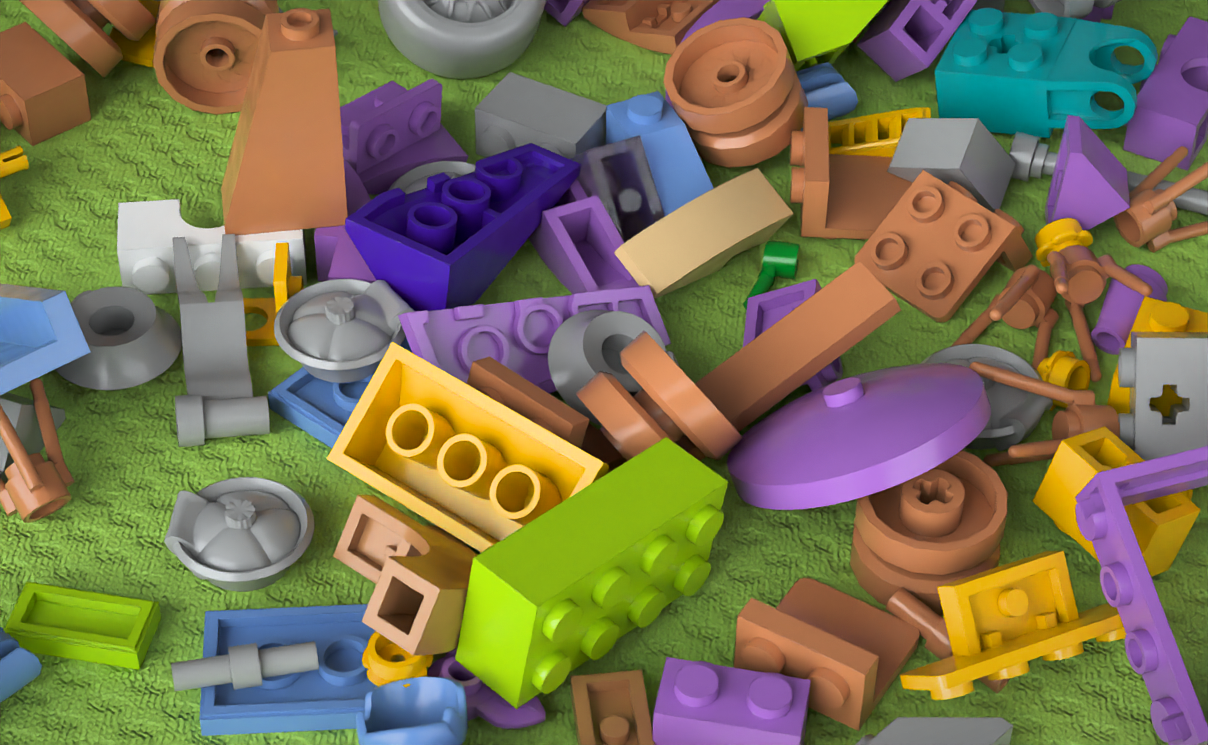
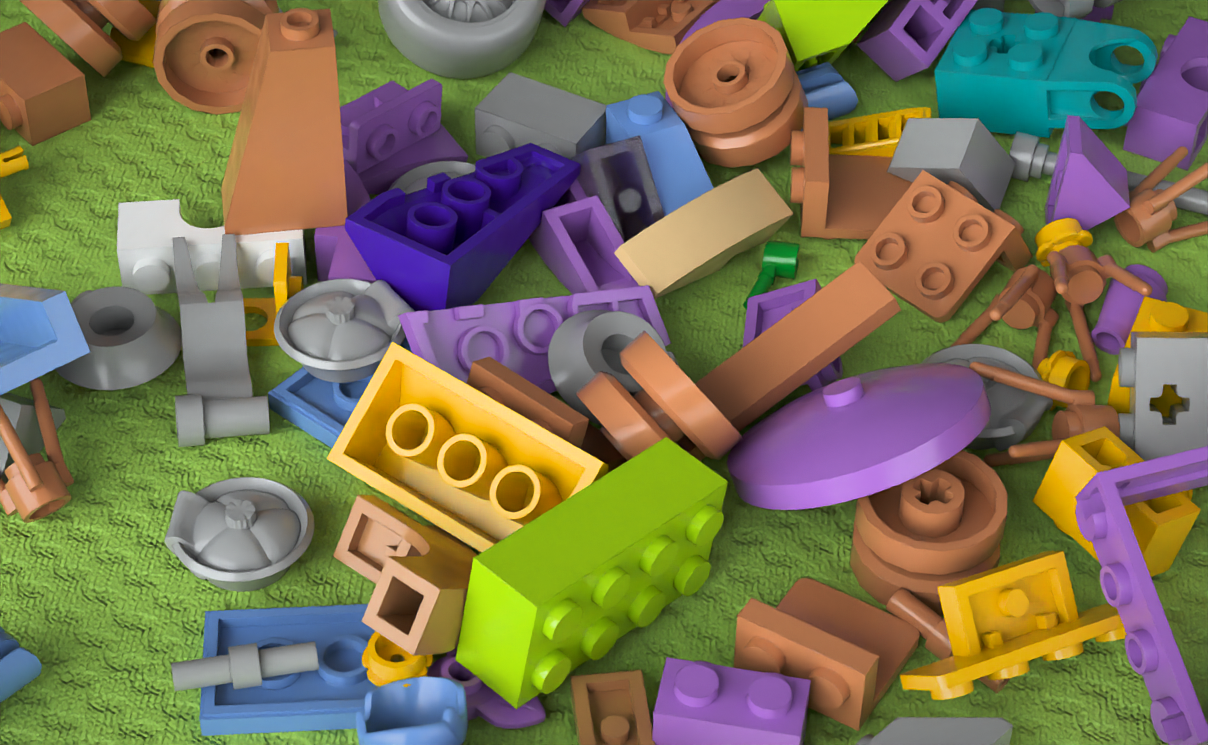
(84, 625): lime tile -> none

